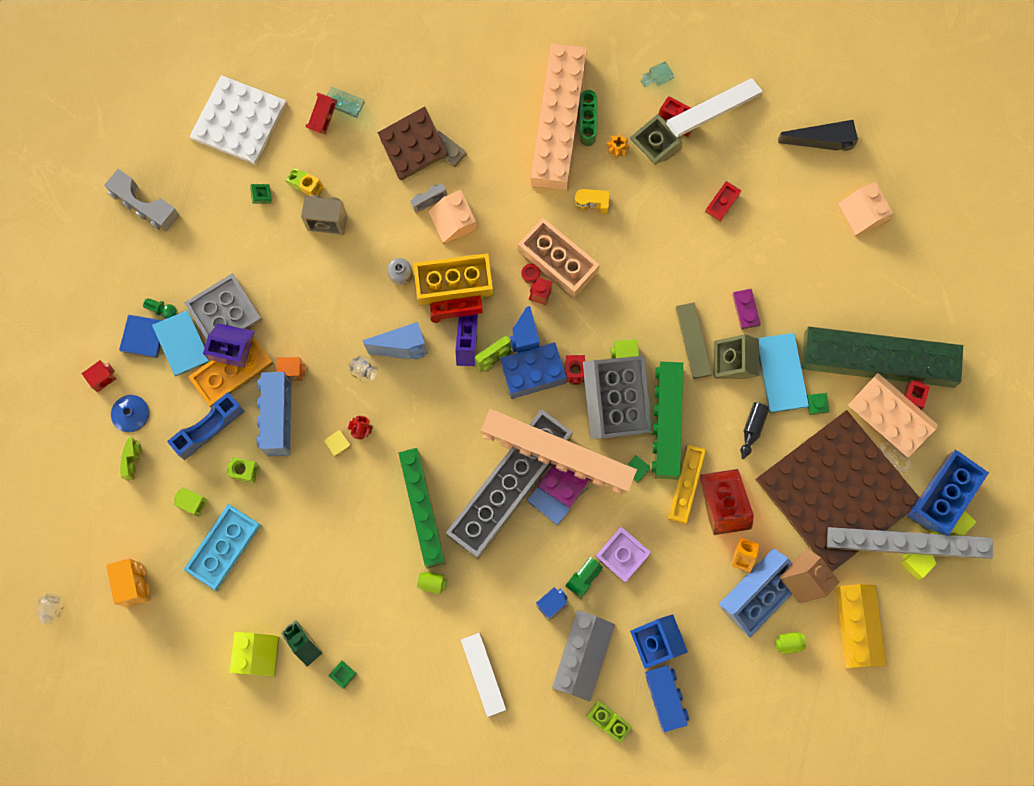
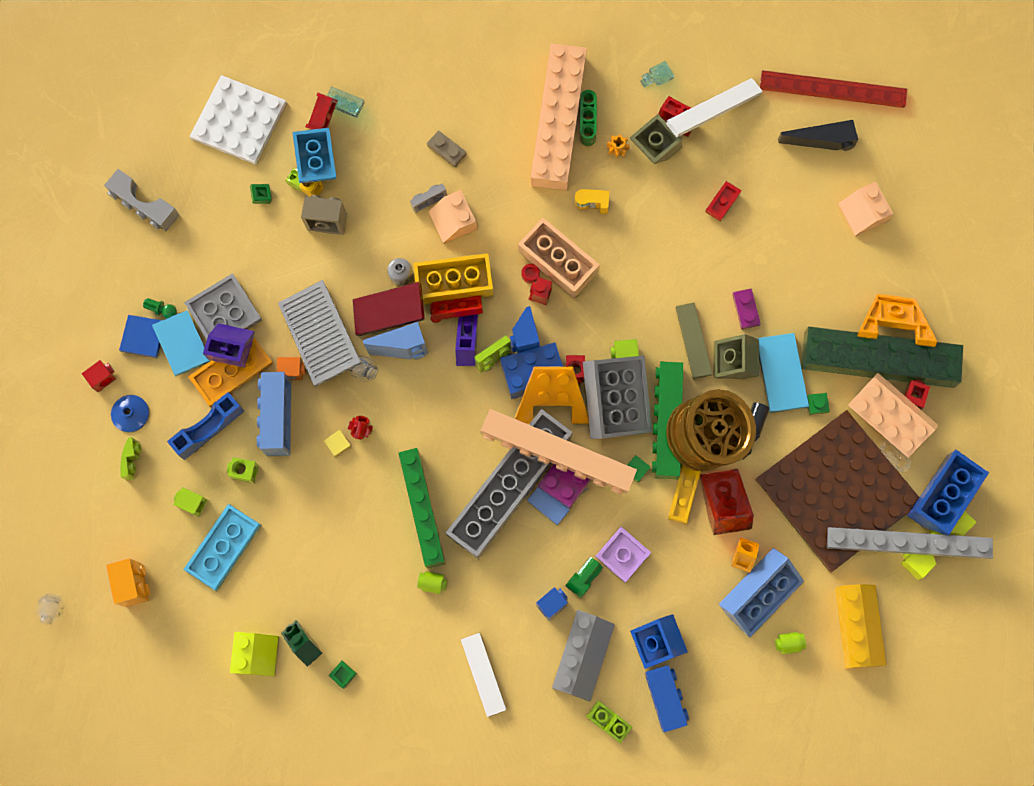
(314, 155): none -> dark azure slope
(319, 333): none -> light grey window
(388, 309): none -> dark red tile
(412, 143): reddish brown plate -> none
(552, 388): none -> light orange wing
(725, 428): none -> pearl gold wheel
(809, 578): medium nougat slope -> none
(833, 89): none -> clear red tile
(900, 314): none -> light orange wing

